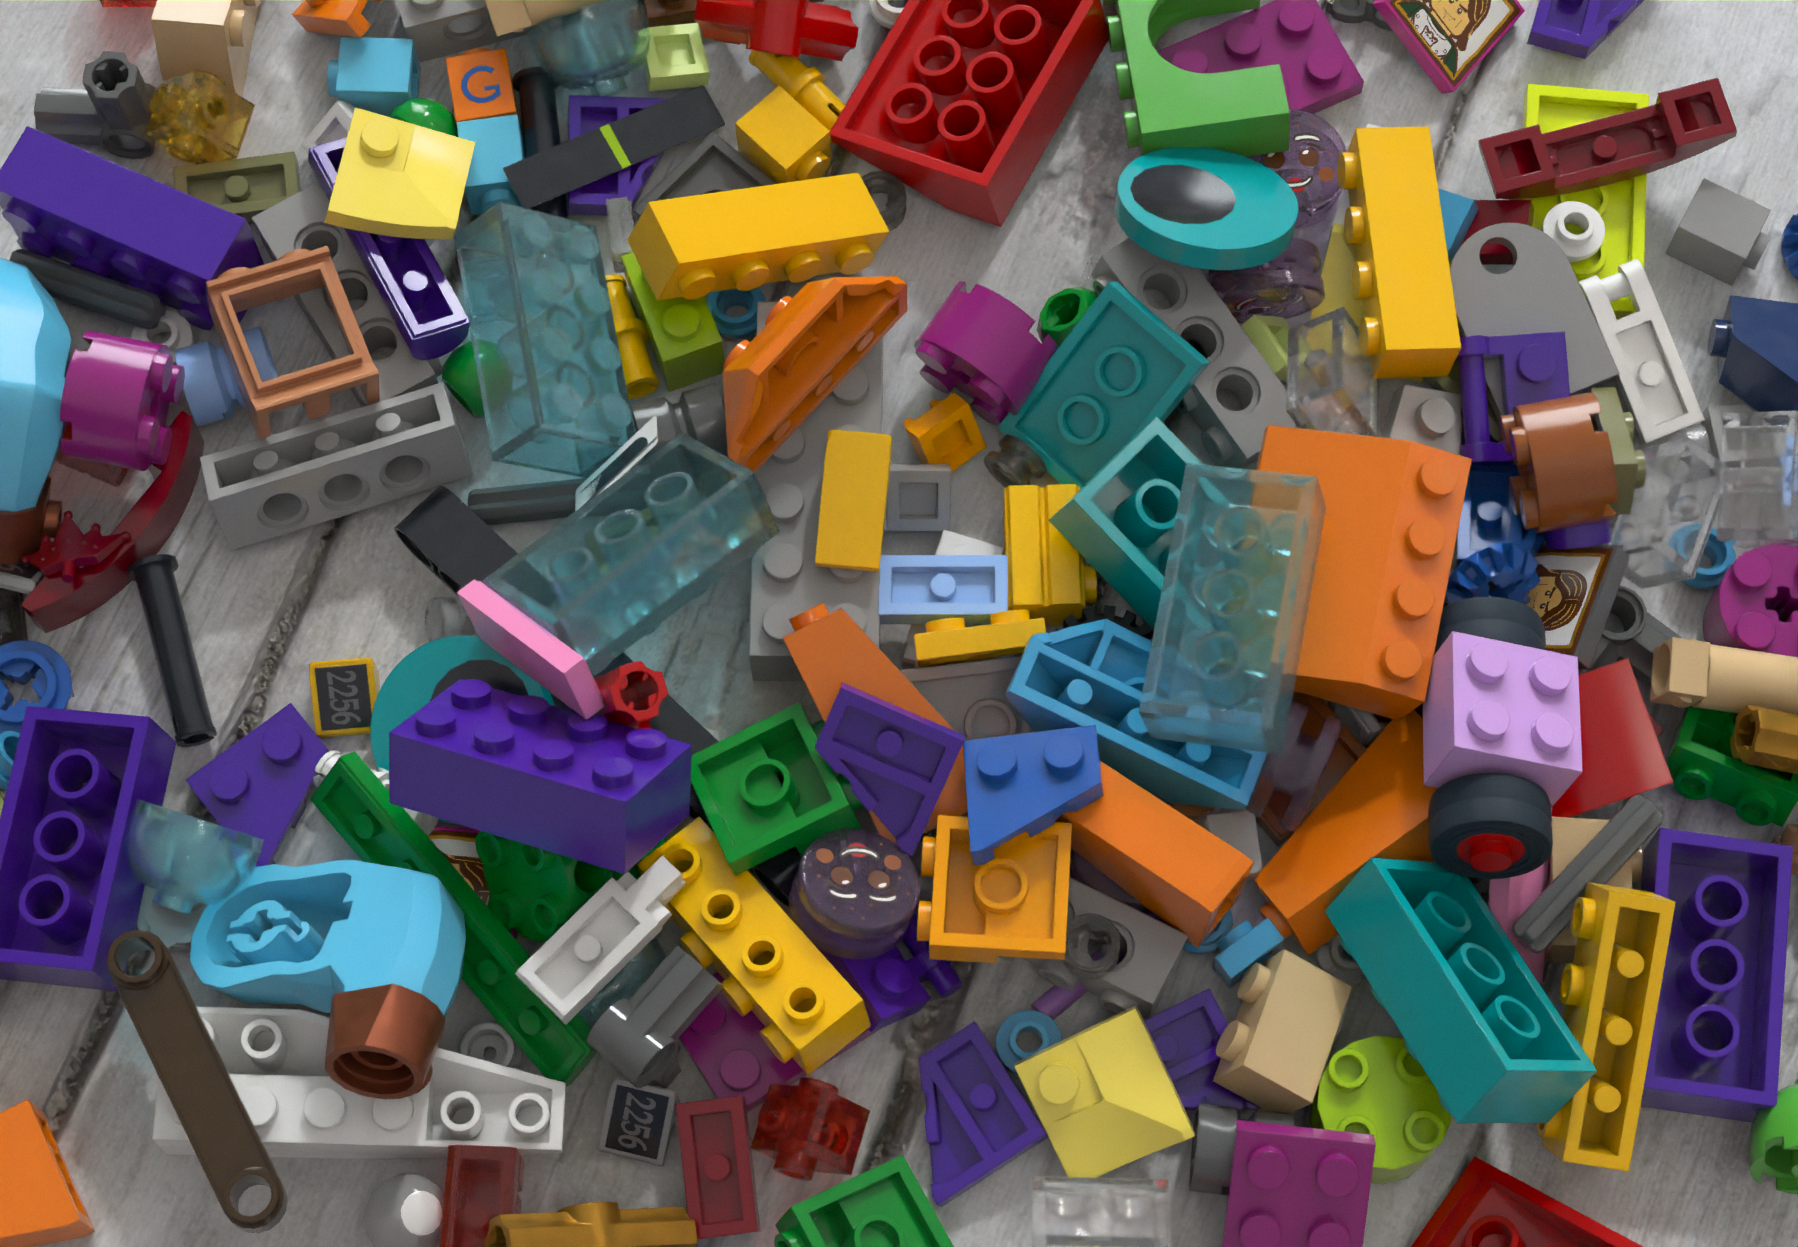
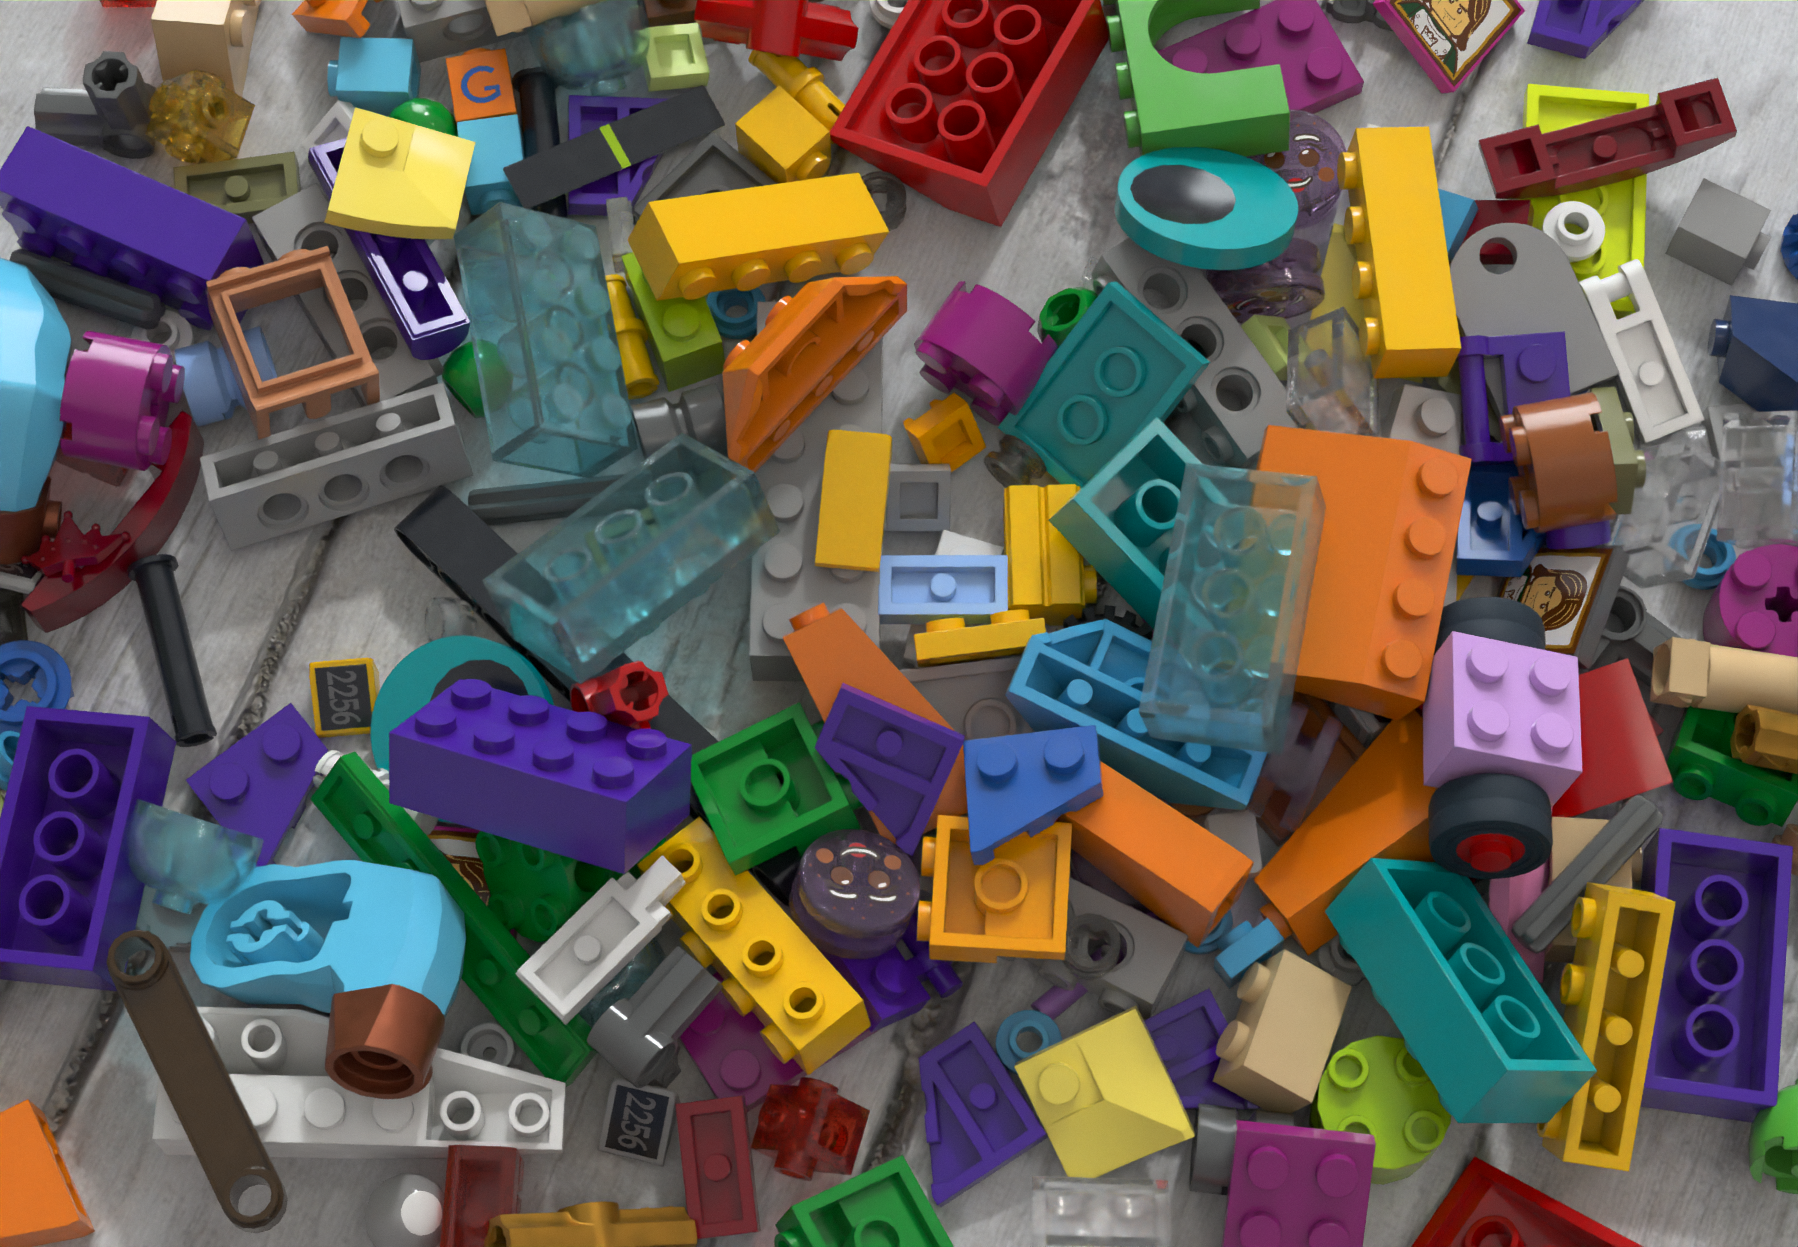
(532, 648): bright pink tile -> none
(618, 463): sticker -> none
(1505, 564): blue gear -> none

